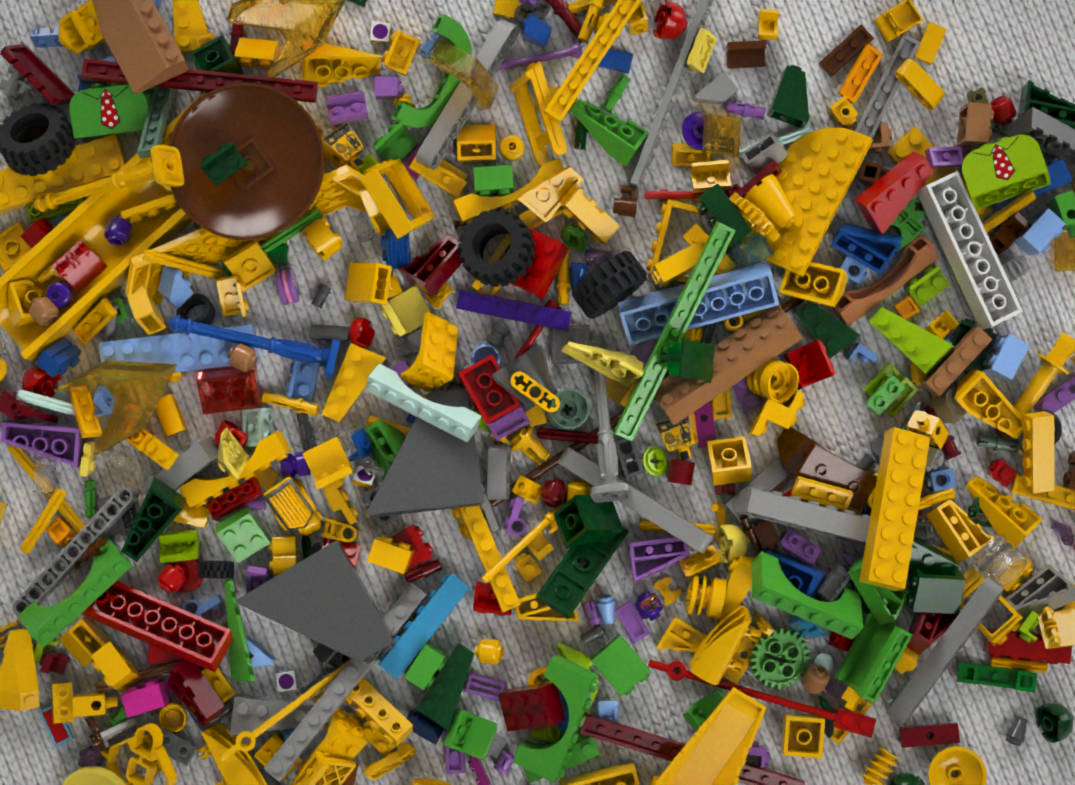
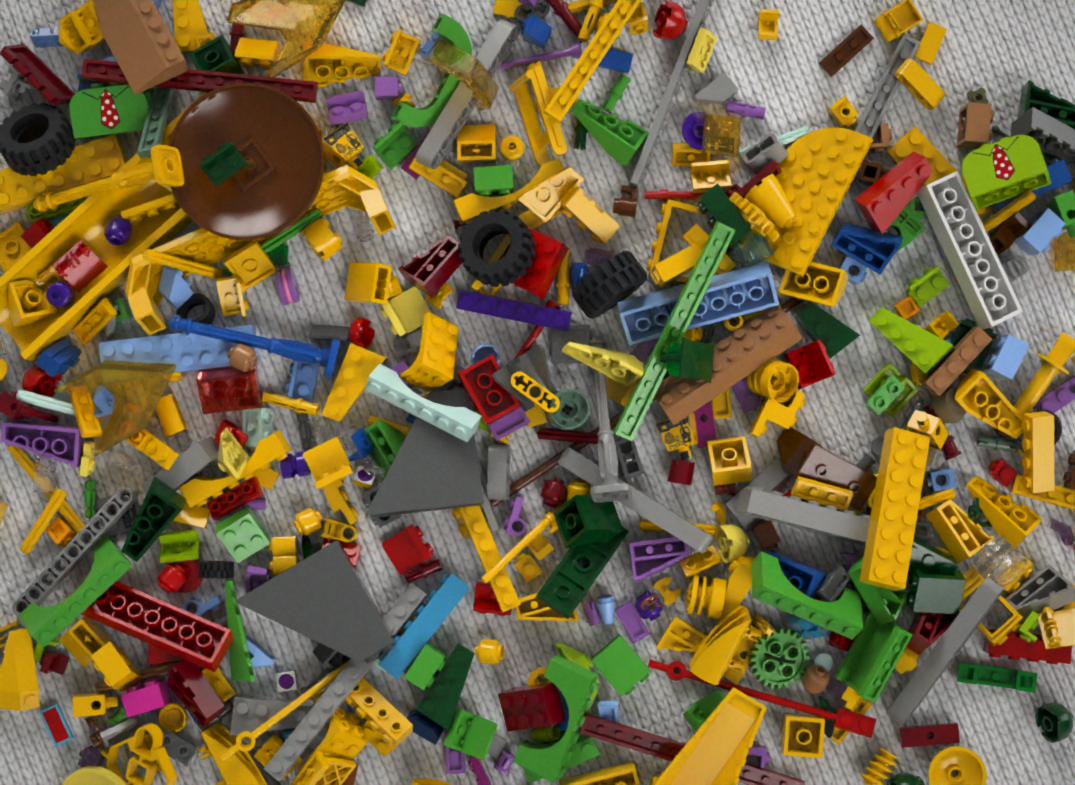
(43, 311): medium nougat head -> none
(62, 703): yellow brick -> none
(93, 549): reddish brown piece -> none
(290, 504): yellow piece -> none
(321, 295): dark grey pin -> none
(380, 32): tile -> none
(387, 202): yellow window -> none
(390, 762): yellow hinge -> none
(391, 554): yellow brick -> none
(396, 250): blue brick -> none
(486, 679): medium lavender tile -> none
(497, 335): dark grey wheel -> none
(527, 489): yellow bracket -> none
(528, 445): yellow piece -> none
(577, 244): bright green gear -> none
(592, 634): dark grey pin -> none
(656, 454): lime gear -> none
(745, 54): reddish brown panel -> none
(749, 529): reddish brown piece -> none
(790, 98): dark green slope -> none
(799, 546): medium lavender bracket -> none
(860, 73): light orange plate -> none
(864, 353): medium blue bracket -> none
(914, 259): nougat arch -> none
(947, 156): medium lavender plate -> none
(1003, 110): red head -> none
(1017, 731): dark grey cone -> none
(1021, 664): yellow axle -> none

